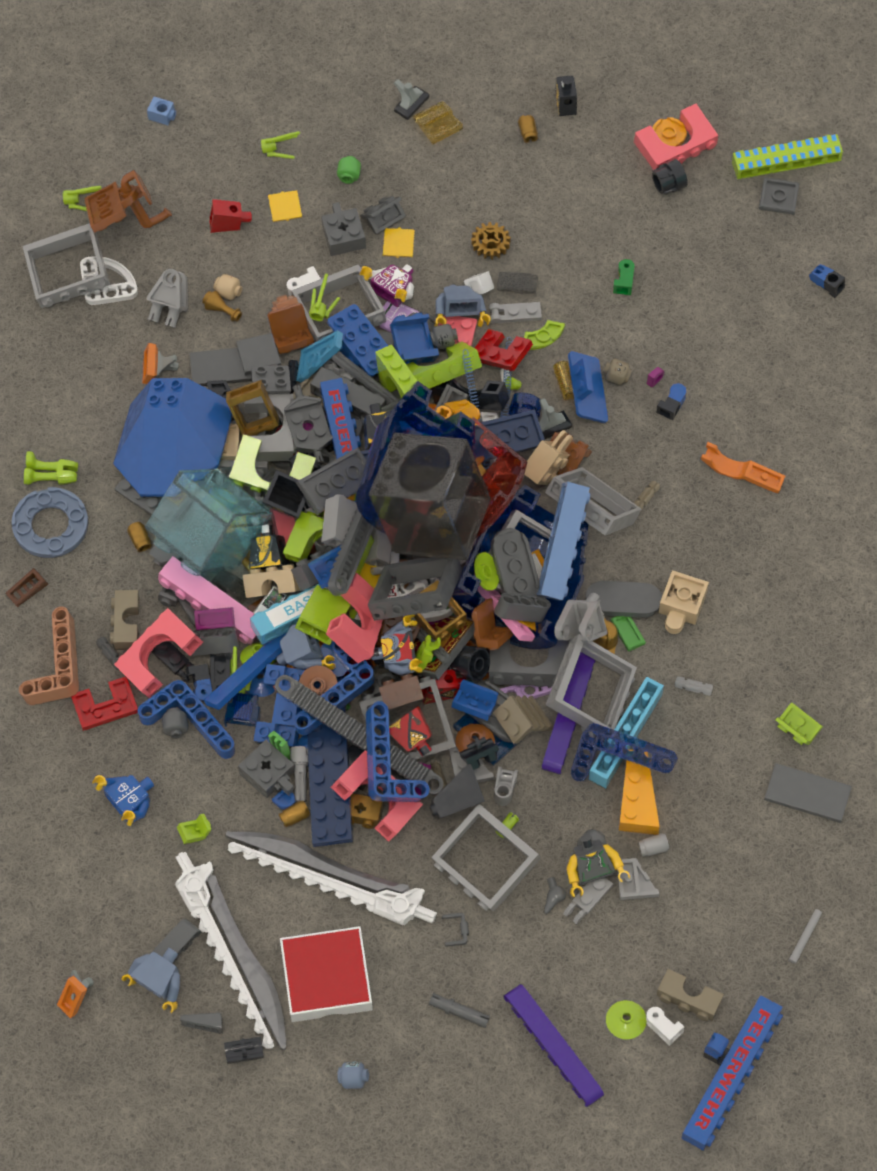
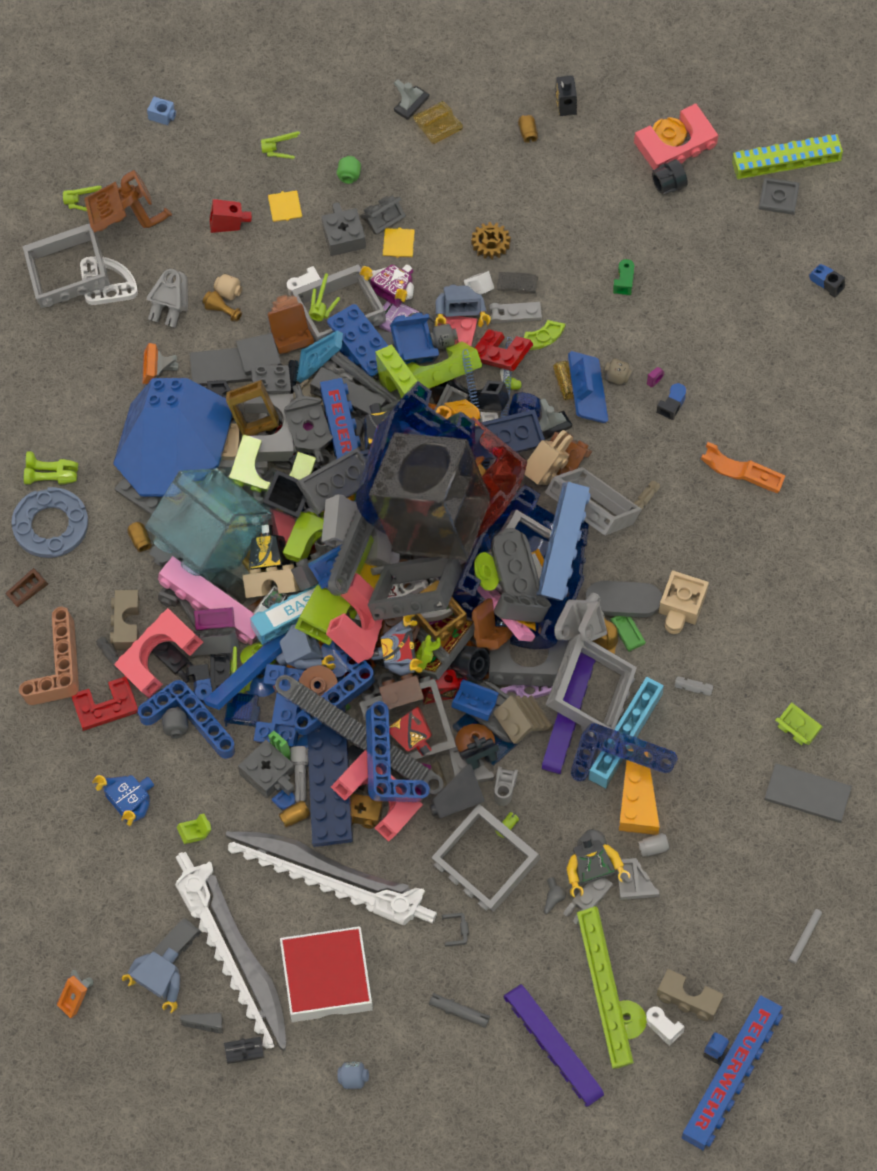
(605, 987): none -> lime tile

